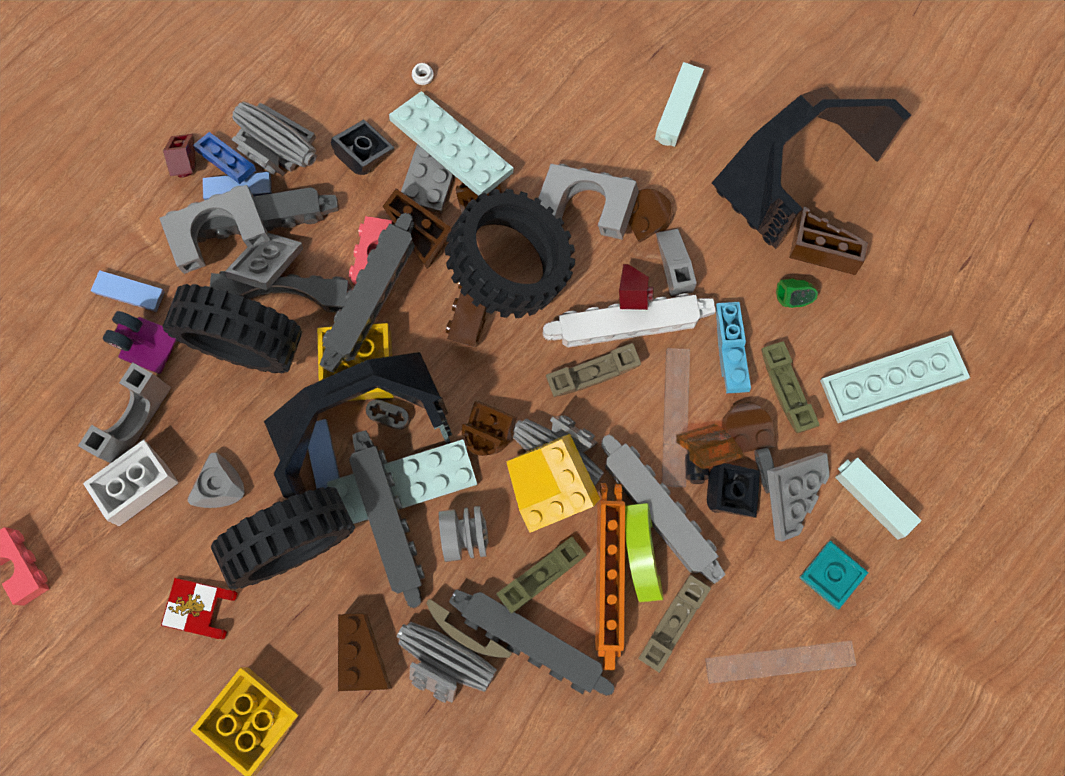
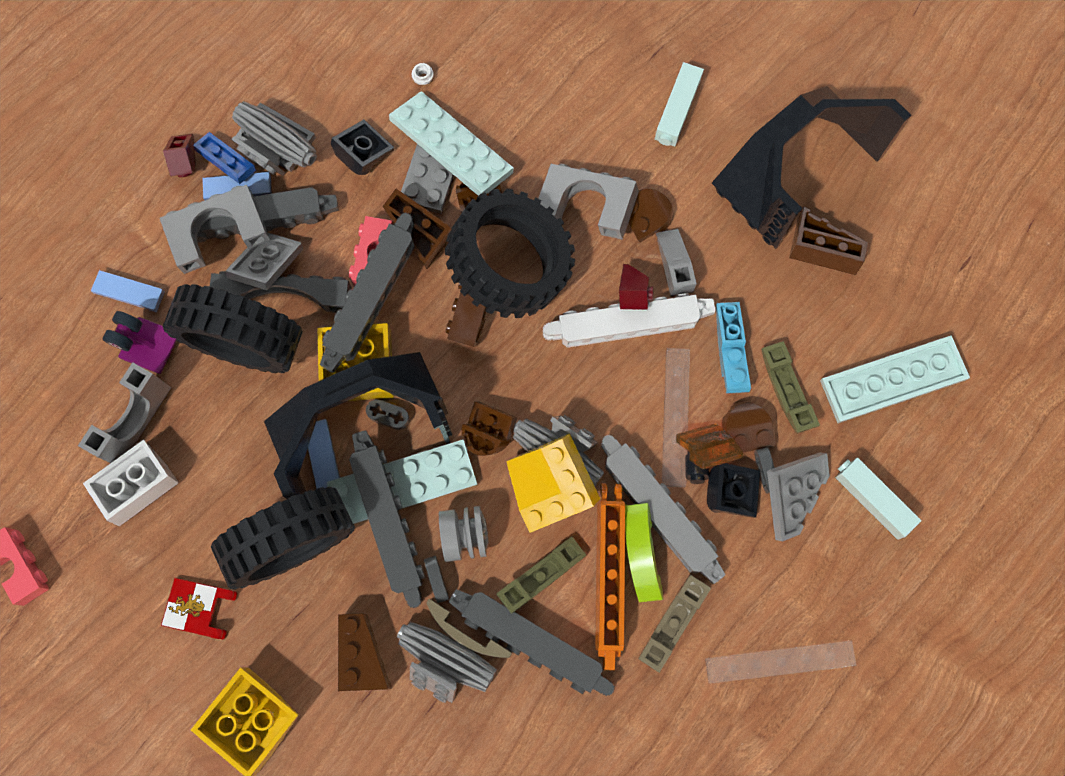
(216, 484): light grey hat -> none
(436, 579): none -> dark grey beam
(593, 372): dark tan slope -> none
(795, 293): green rock -> none
(833, 575): teal tile -> none

